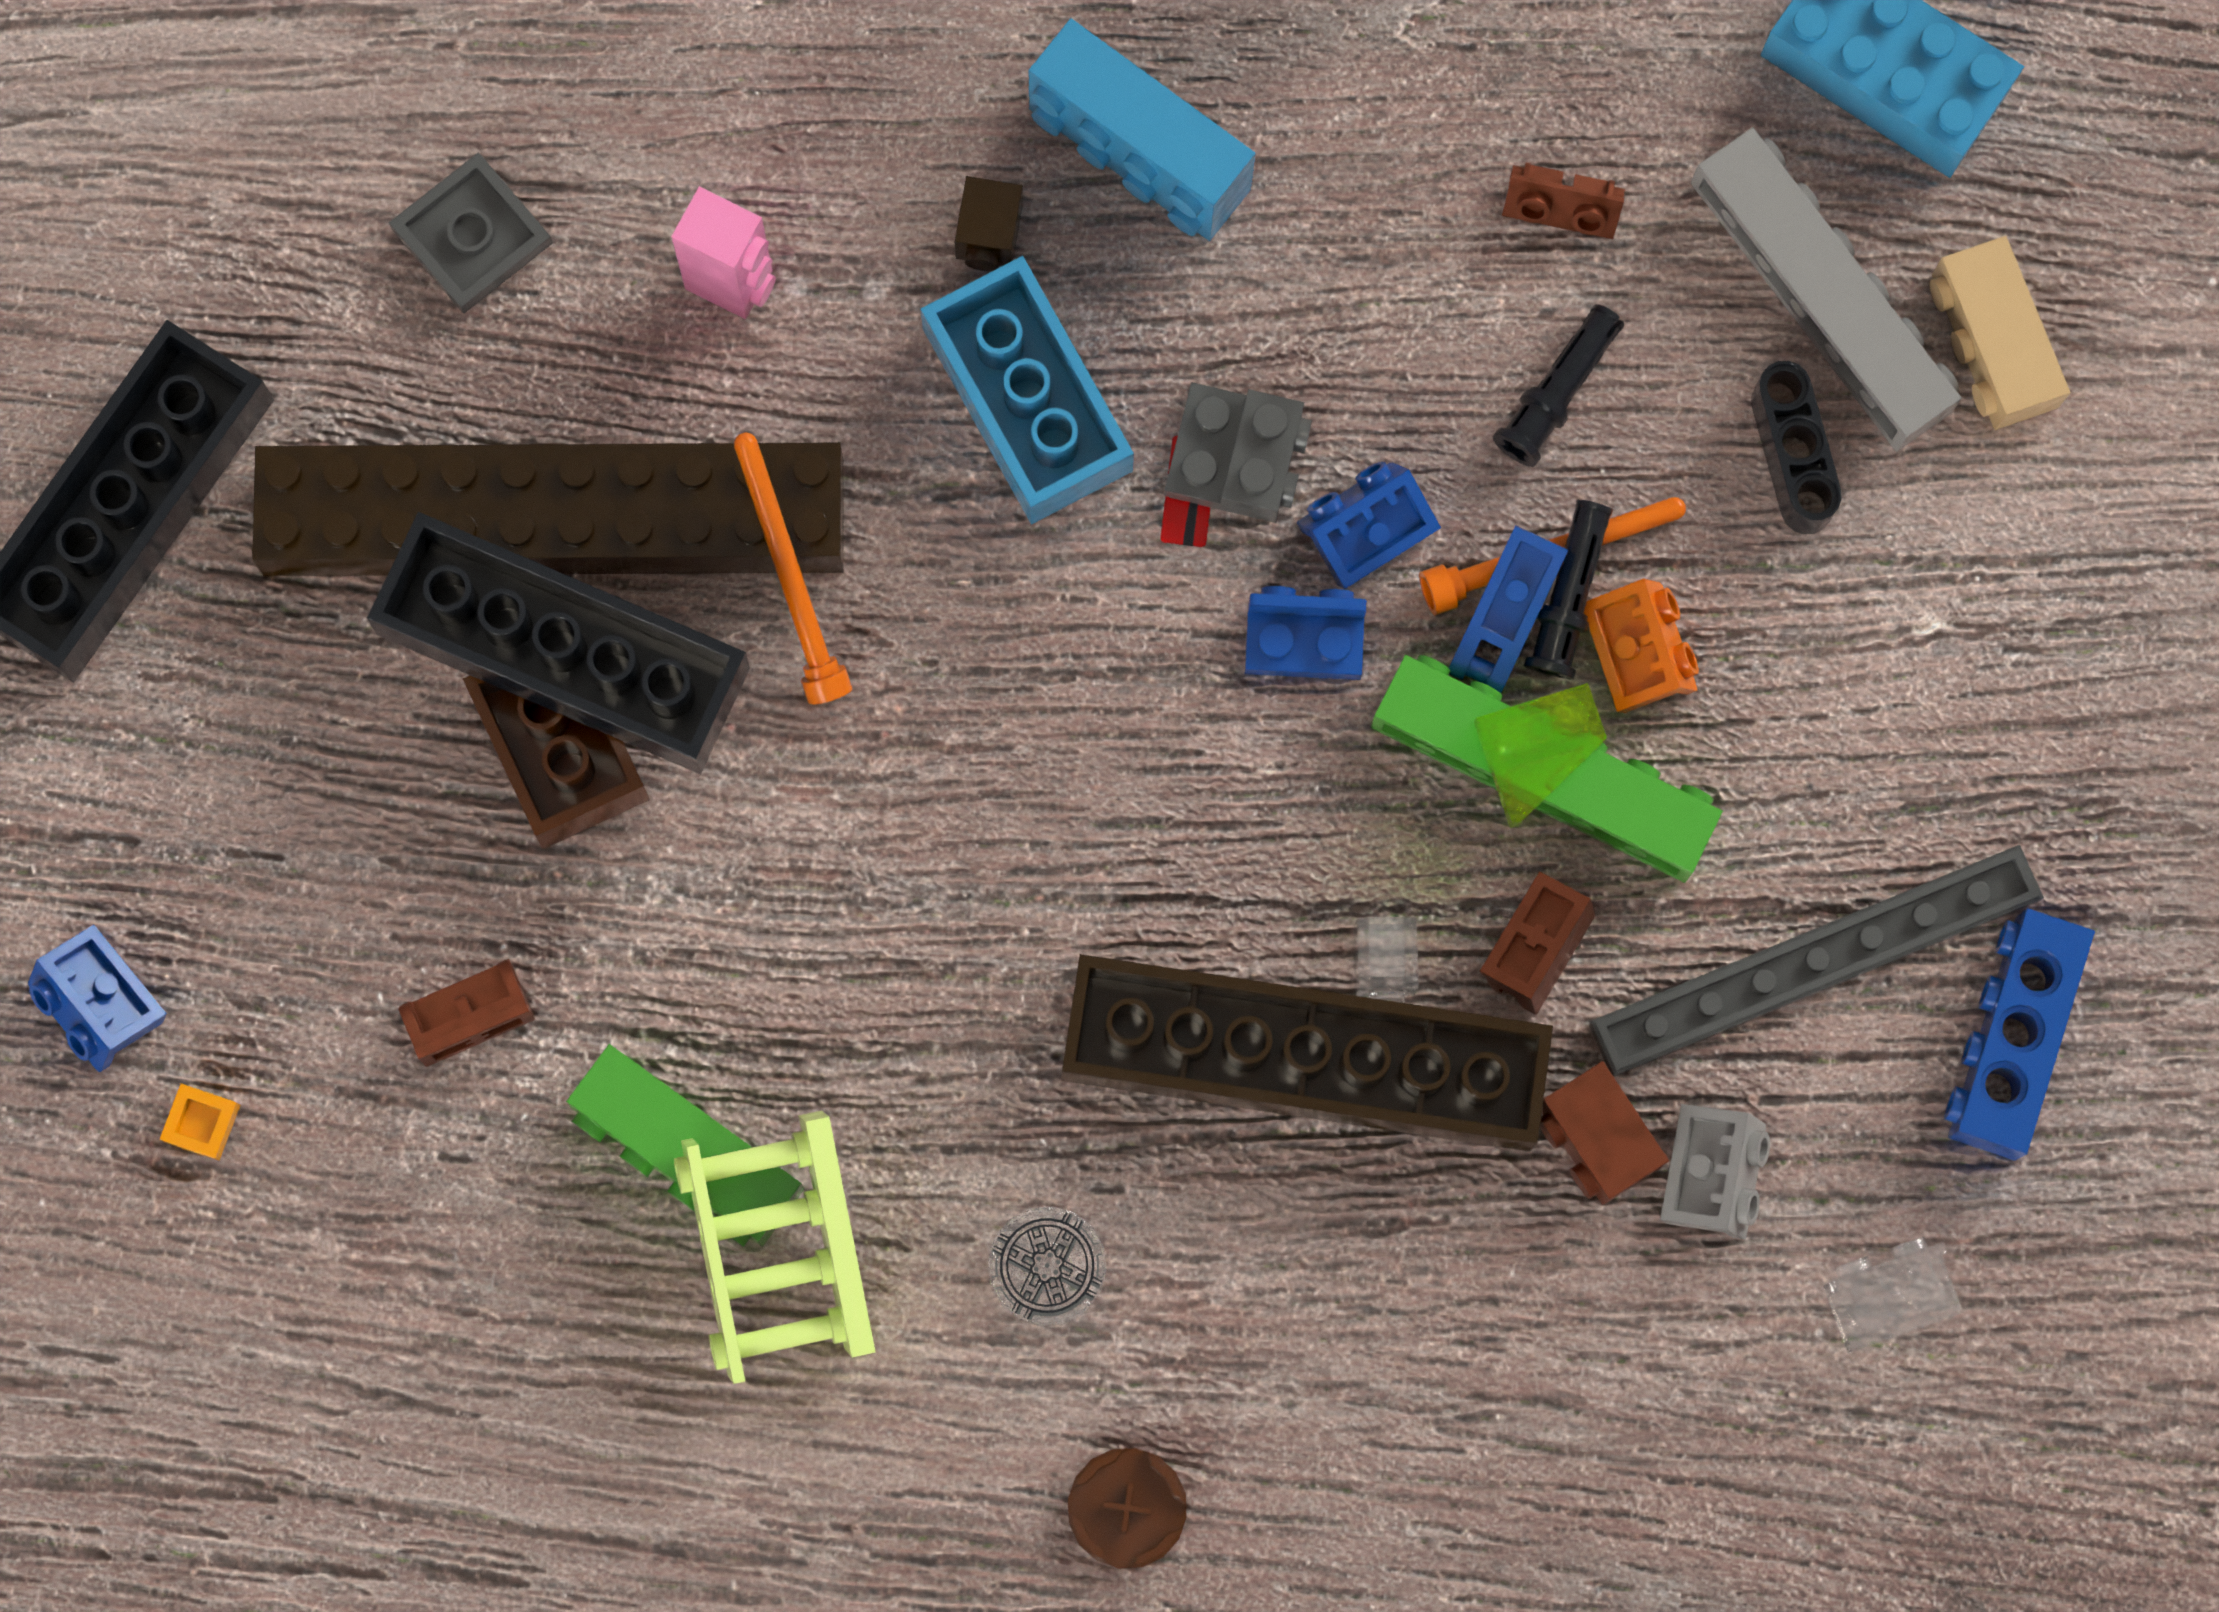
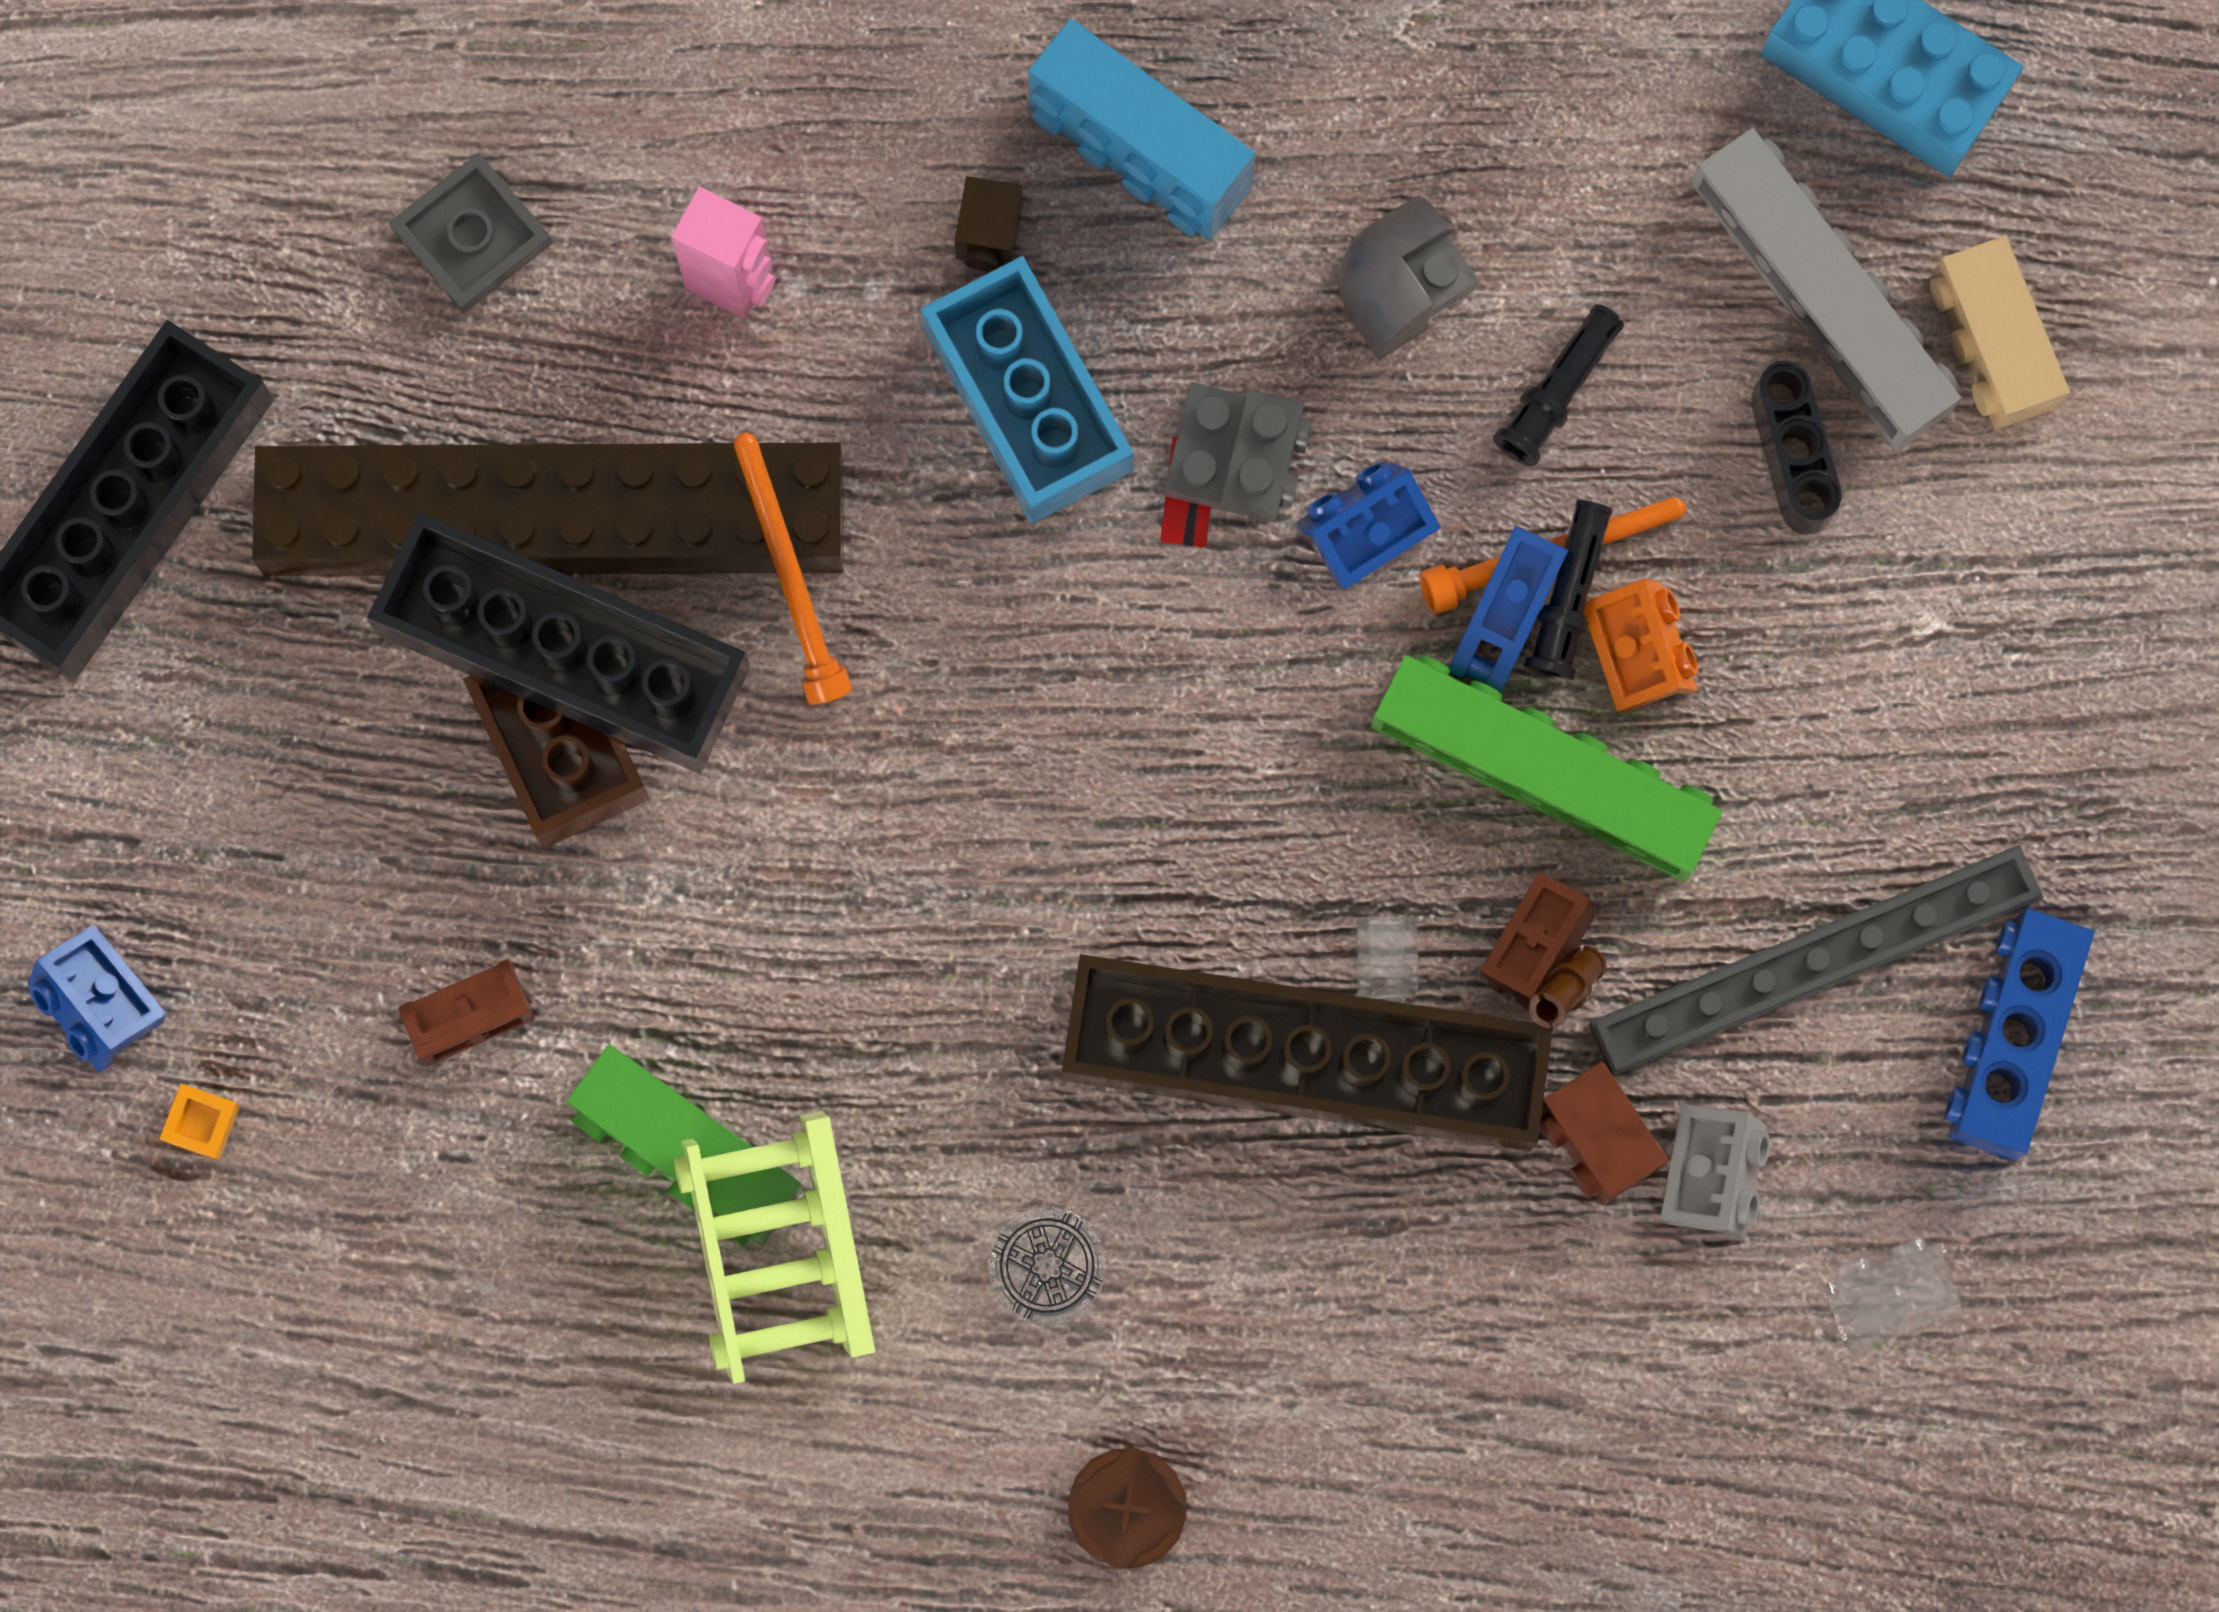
(1305, 634): blue bracket -> none
(1402, 275): none -> flat silver brick
(1538, 746): clear neon green wing -> none
(1567, 987): none -> reddish brown pin
(1585, 207): copper hinge -> none

